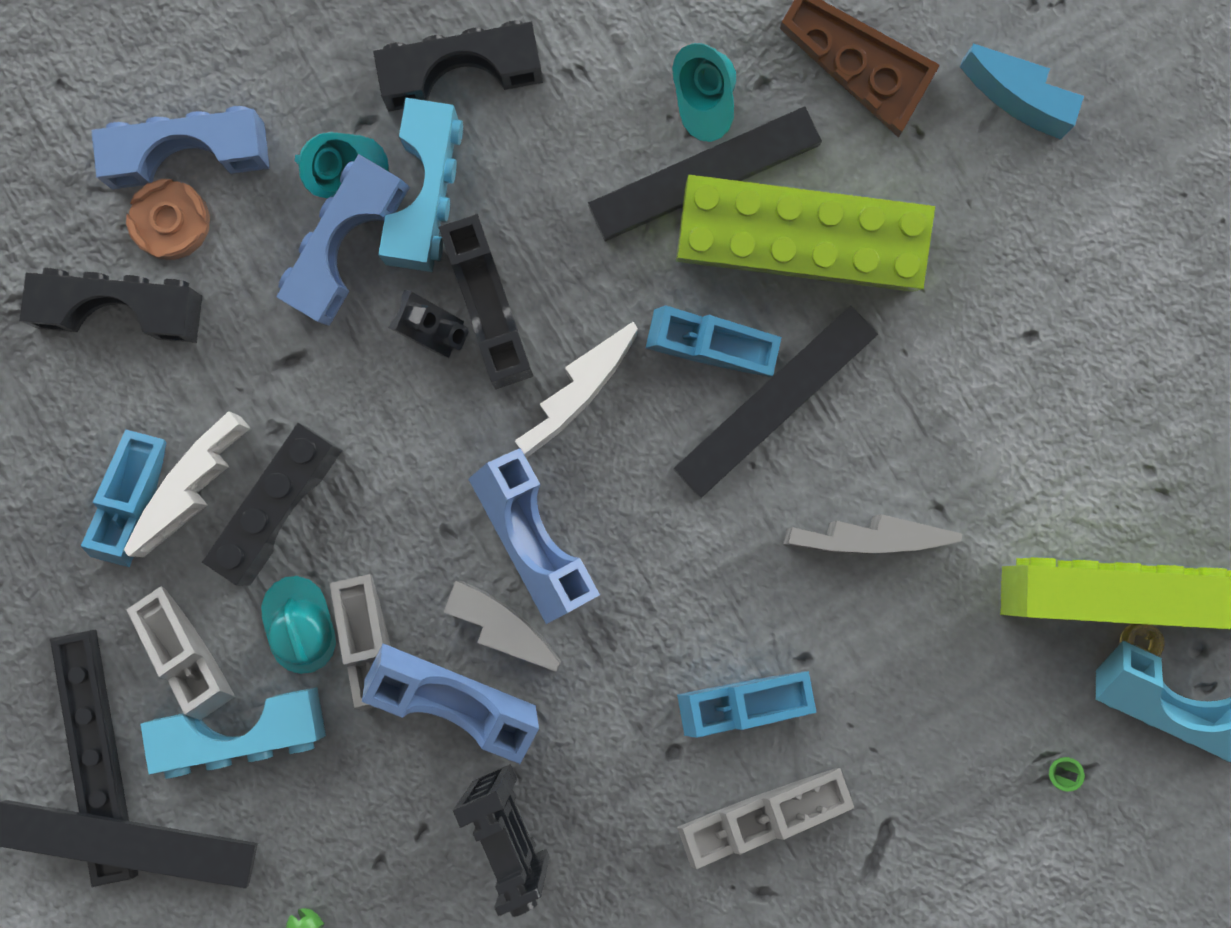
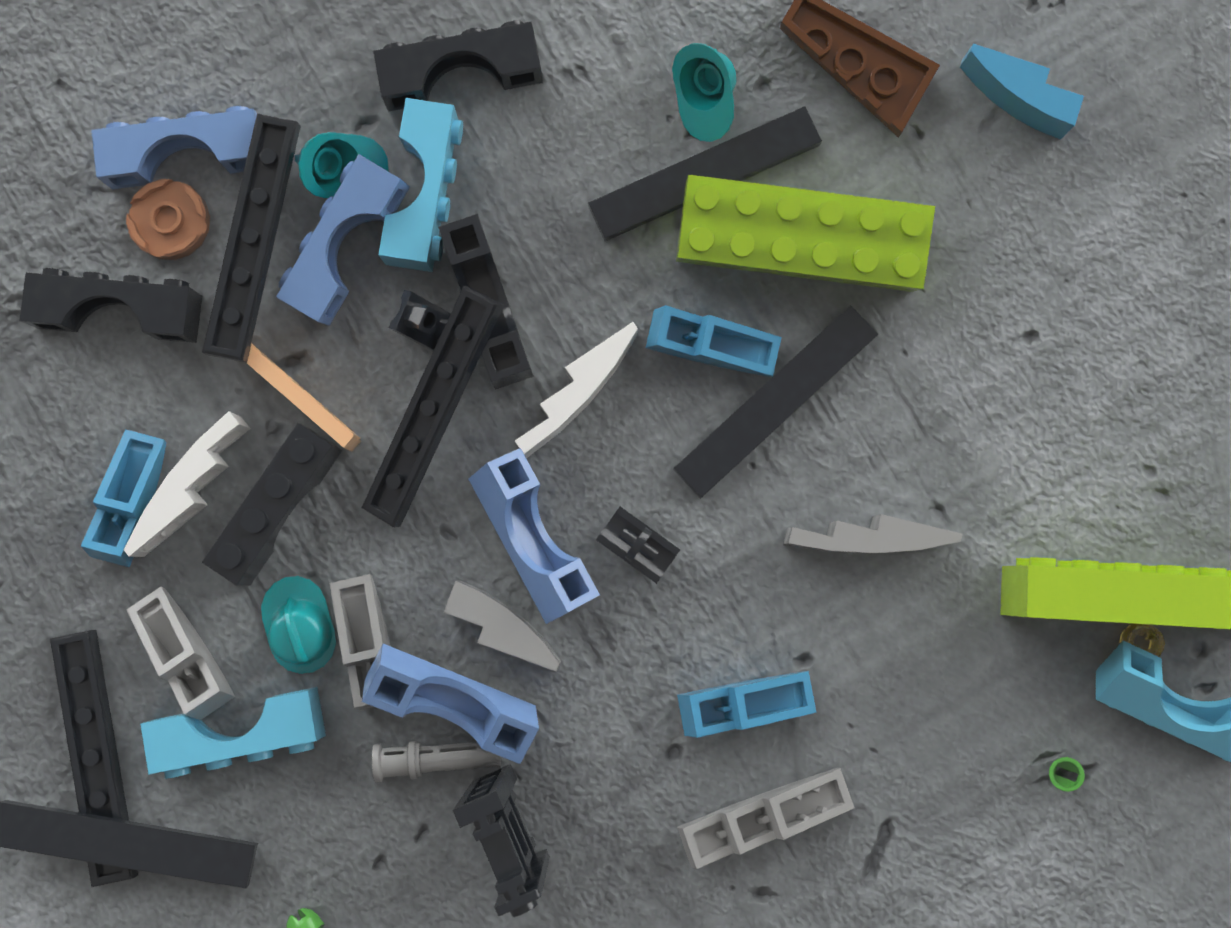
(251, 238): none -> black tile
(302, 399): none -> light nougat tile
(418, 759): none -> light grey pin
(432, 406): none -> black tile
(638, 544): none -> black hips

